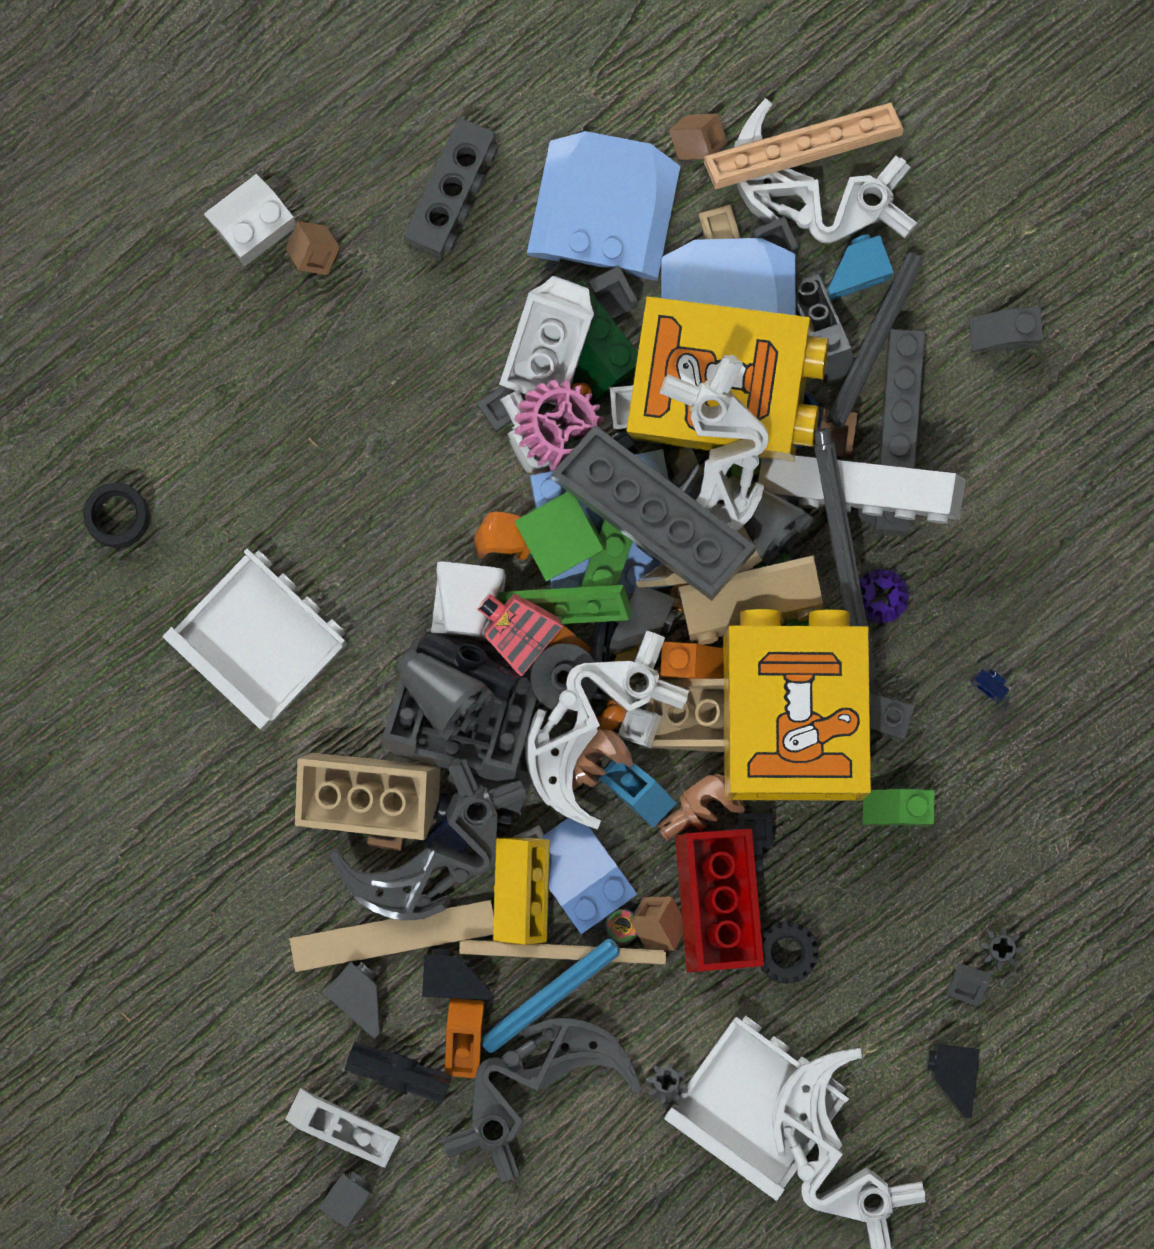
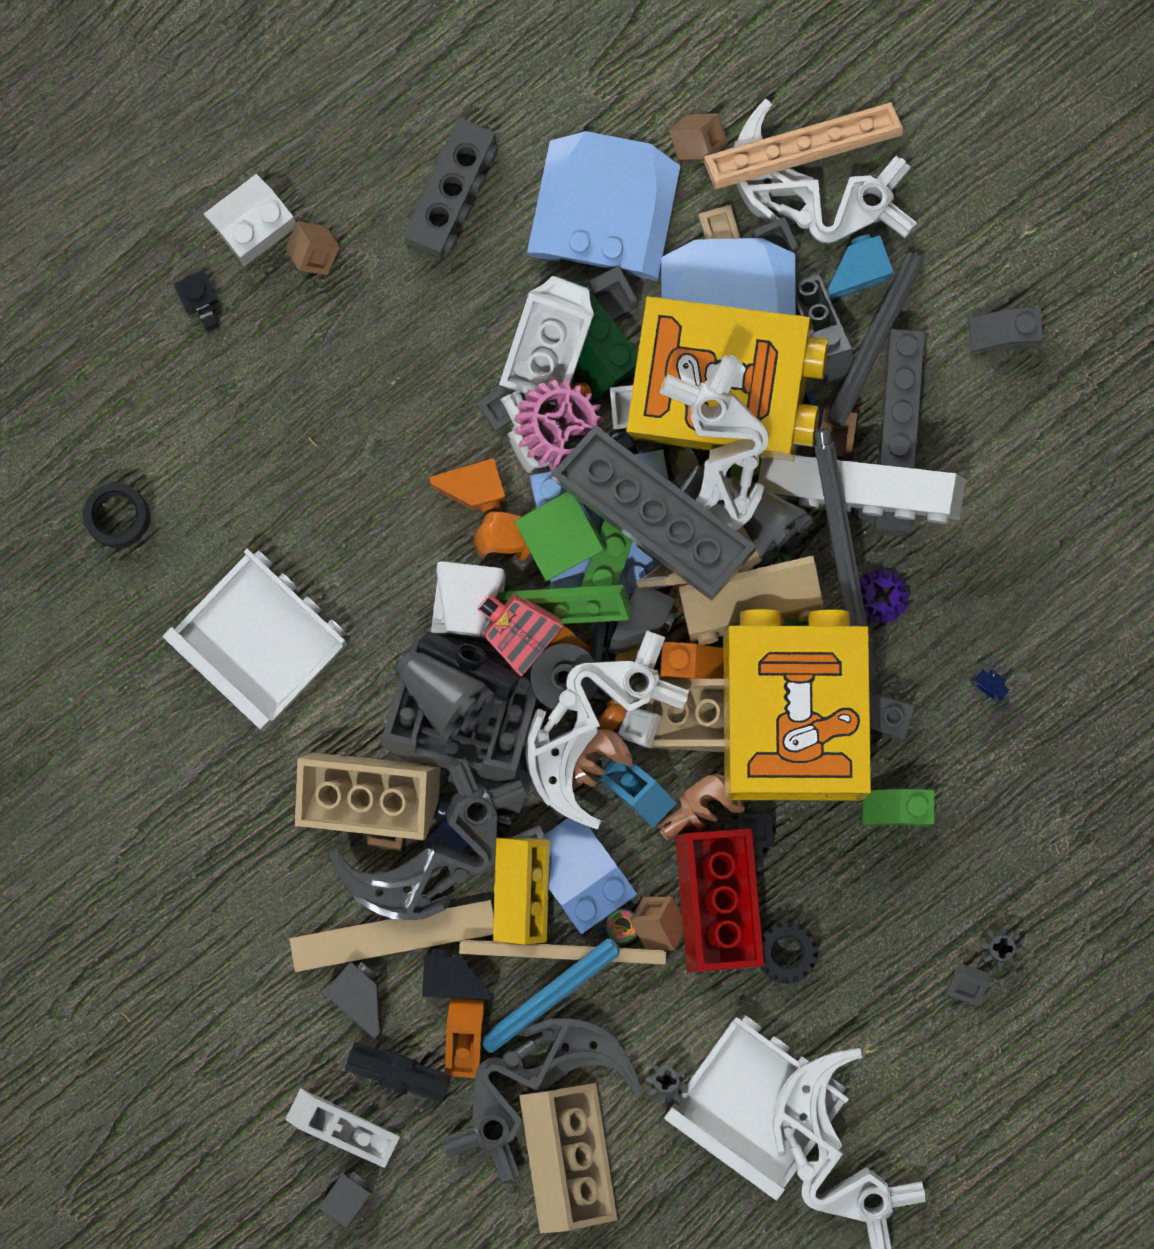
(198, 296): none -> black plate
(472, 486): none -> orange slope
(568, 1158): none -> tan slope
(955, 1075): black slope -> none

